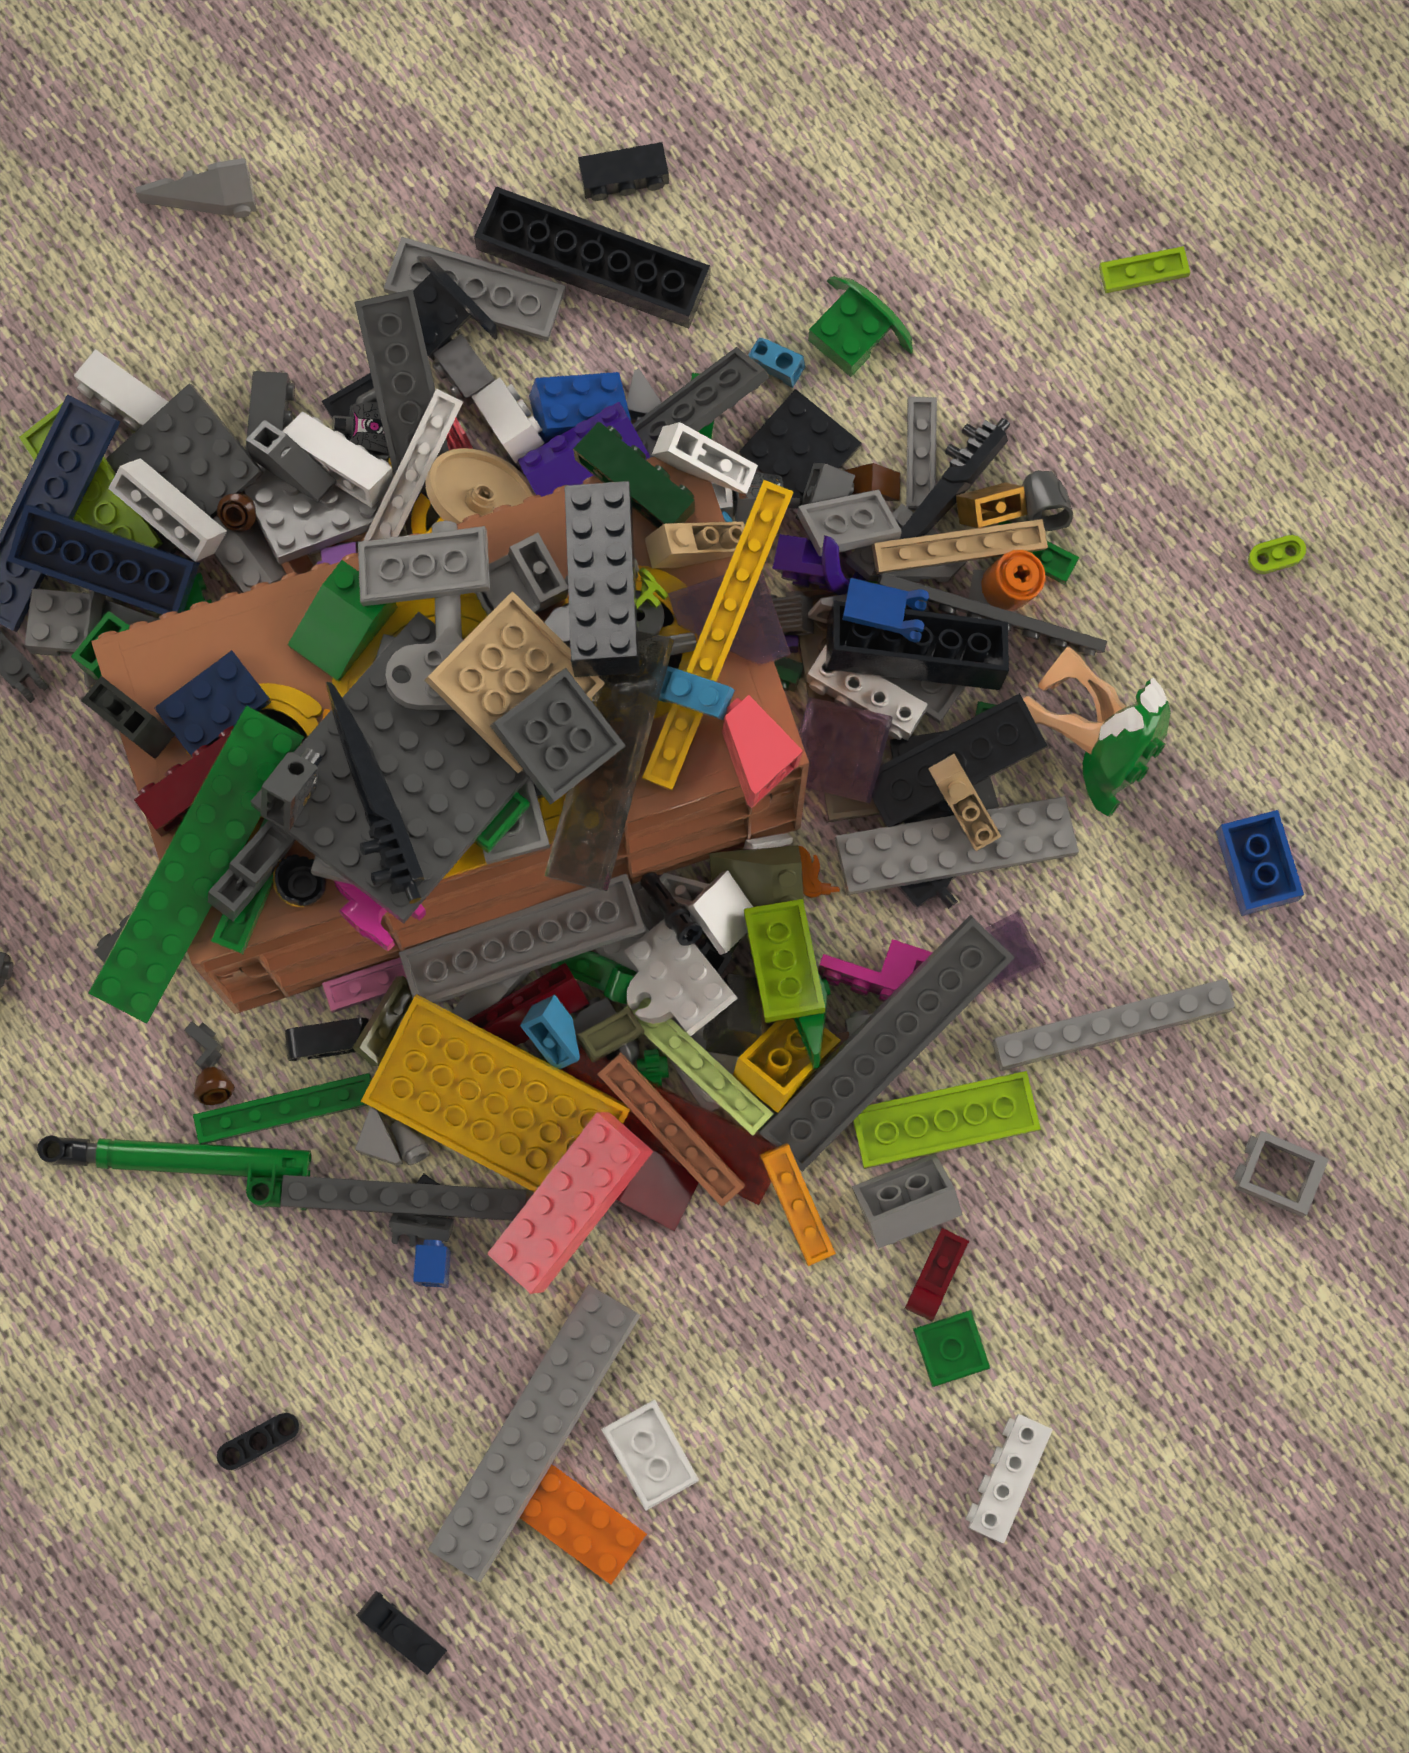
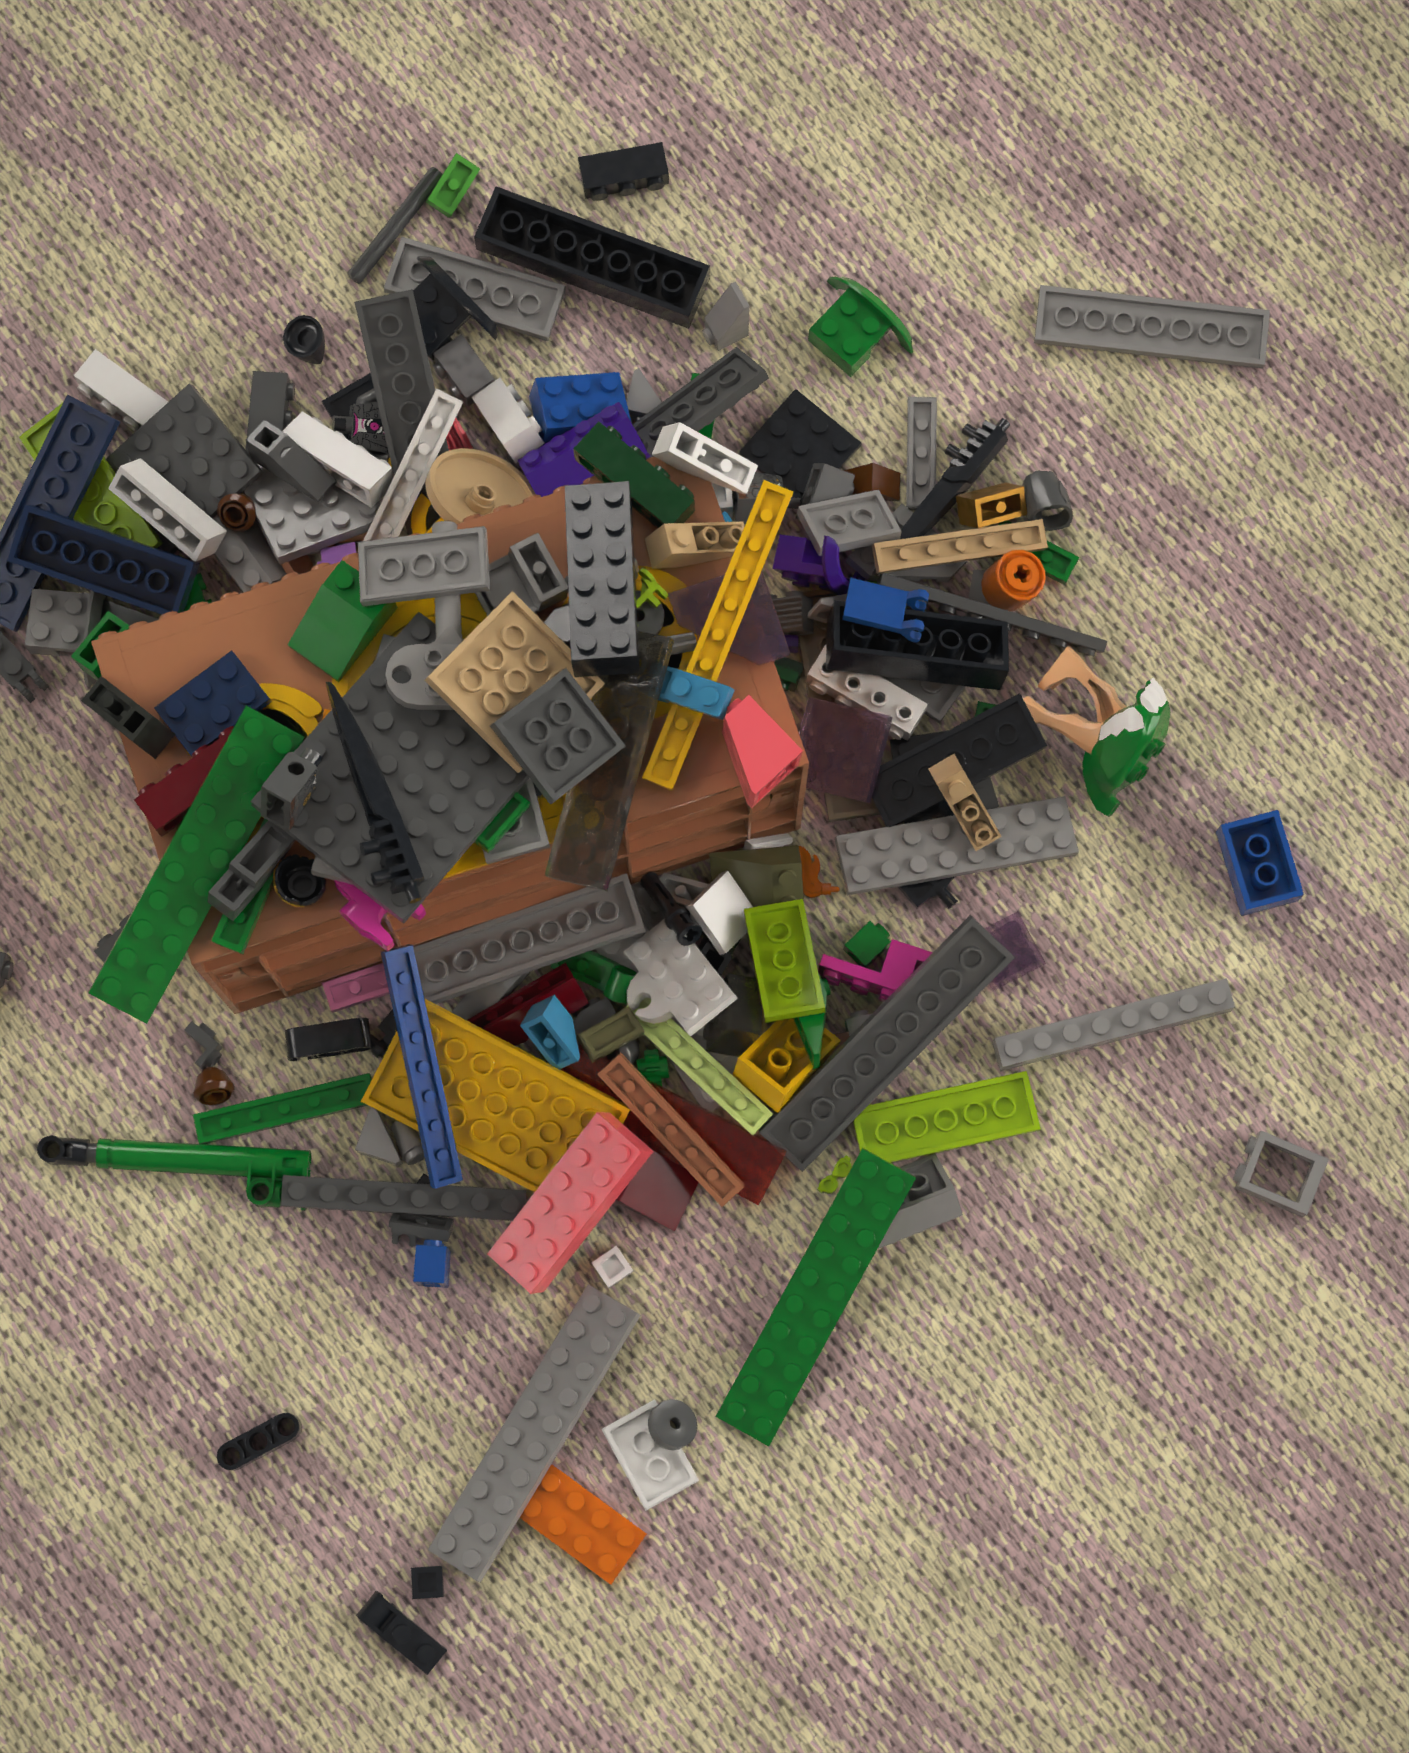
(220, 190): light grey wedge -> none
(305, 339): none -> black piece
(384, 1022): olive plate -> none
(394, 226): none -> dark grey axle
(421, 1066): none -> blue plate
(427, 1582): none -> black plate
(452, 185): none -> bright green plate
(612, 1267): none -> white plate
(660, 1427): none -> dark grey piece
(727, 319): none -> light grey slope
(778, 361): dark azure leg -> none
(797, 1204): light orange tile -> none
(815, 1297): none -> green plate
(829, 1183): none -> lime piece
(868, 944): none -> green brick
(936, 1274): dark red plate -> none
(951, 1348): green tile -> none
(1009, 1479): white brick -> none
(1144, 269): lime plate -> none
(1152, 326): none -> light grey plate
(1275, 553): lime plate -> none

